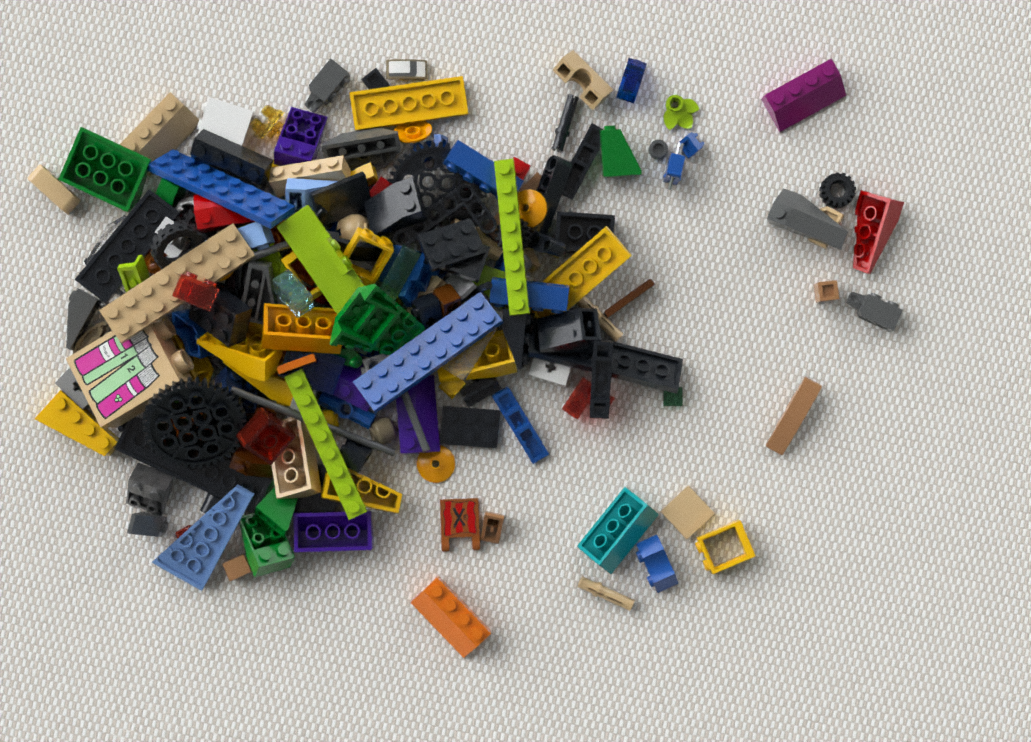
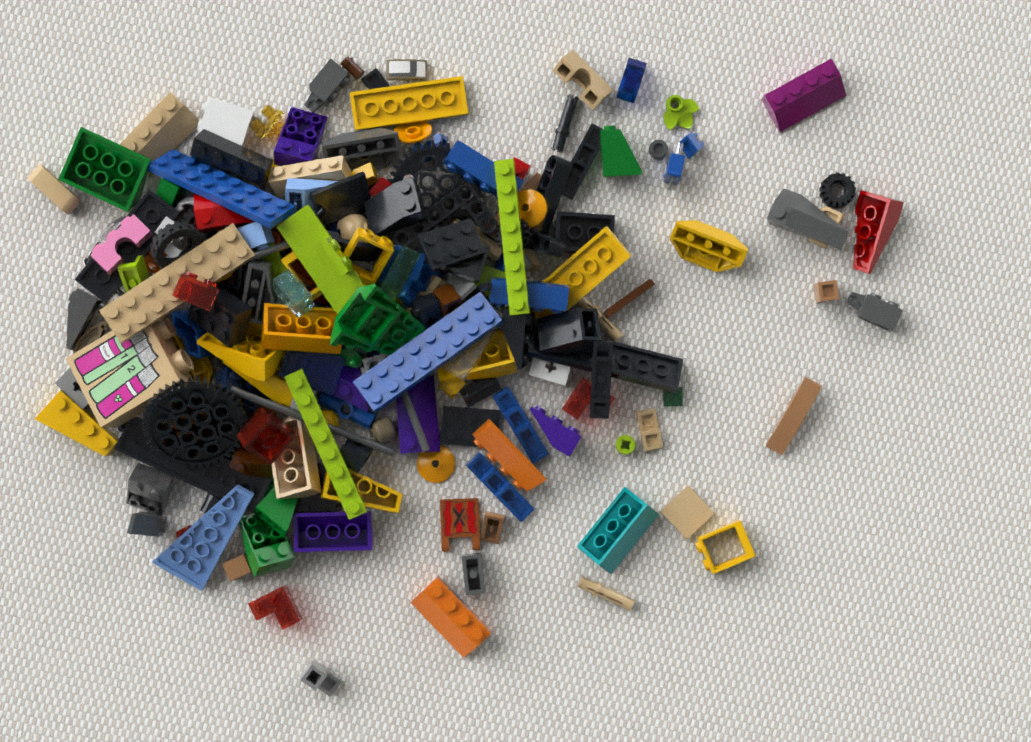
(132, 231): none -> bright pink arch
(278, 602): none -> clear red brick
(298, 363): orange tile -> none
(318, 677): none -> light grey brick
(352, 68): none -> reddish brown pin
(473, 573): none -> dark grey brick
(500, 487): none -> blue slope
(508, 455): none -> orange slope
(559, 436): none -> dark purple slope
(622, 444): none -> lime wheel
(649, 429): none -> tan slope
(657, 564): blue brick -> none
(707, 246): none -> yellow wedge

